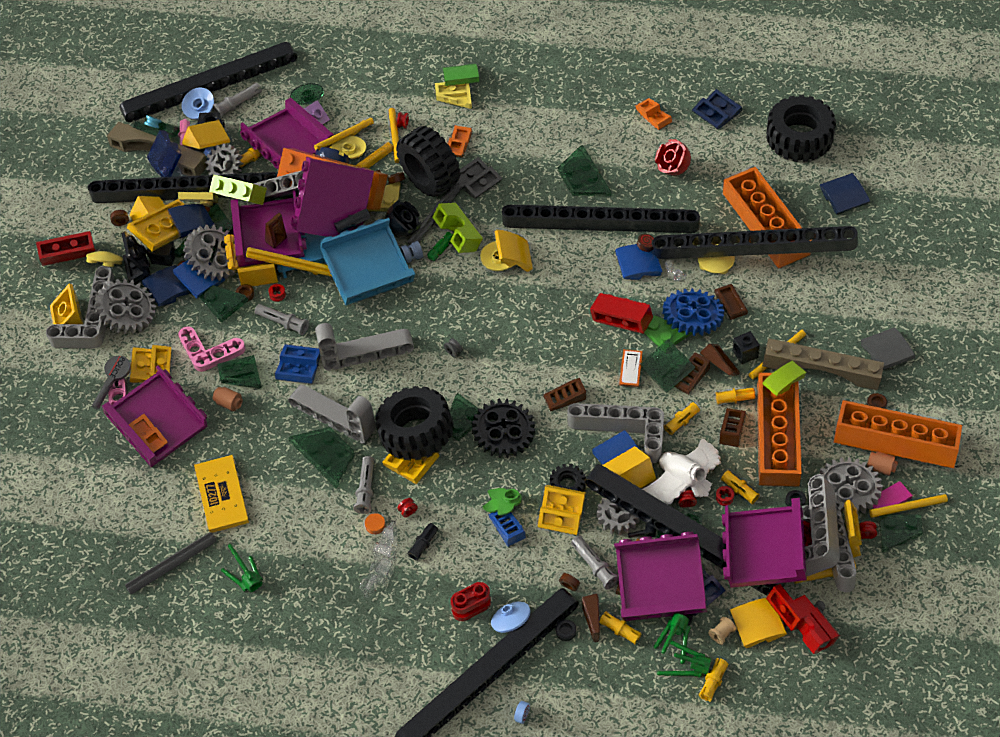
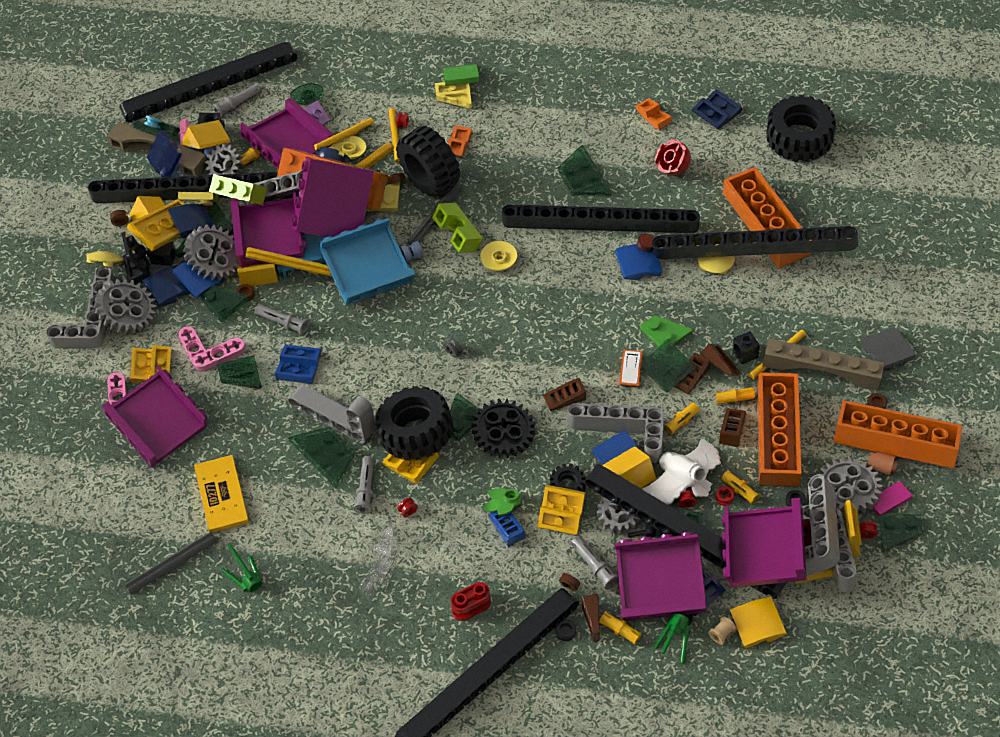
(65, 248): red brick -> none
(66, 307): yellow slope -> none
(115, 369): dark grey piece -> none
(148, 433): orange slope -> none
(194, 99): light blue dish -> none
(227, 398): nougat brick -> none
(230, 252): yellow axle -> none
(275, 231): reddish brown slope -> none
(278, 297): red bush -> none
(352, 220): black axle -> none
(361, 349): light grey beam -> none
(375, 523): orange tile -> none
(403, 219): black cylinder -> none
(422, 541): black axle -> none
(440, 247): green axle -> none
(478, 178): dark grey slope -> none
(510, 617): light blue dish -> none
(513, 250): yellow slope -> none
(521, 712): light blue tile -> none
(621, 313): red brick -> none
(674, 273): clear arm -> none
(693, 312): blue gear -> none
(698, 663): green plant -> none
(713, 679): yellow pin -> none
(731, 301): reddish brown tile -> none
(781, 379): lime slope -> none
(808, 618): red plate -> none
(844, 193): dark blue slope -> none
(908, 505): yellow bar -> none

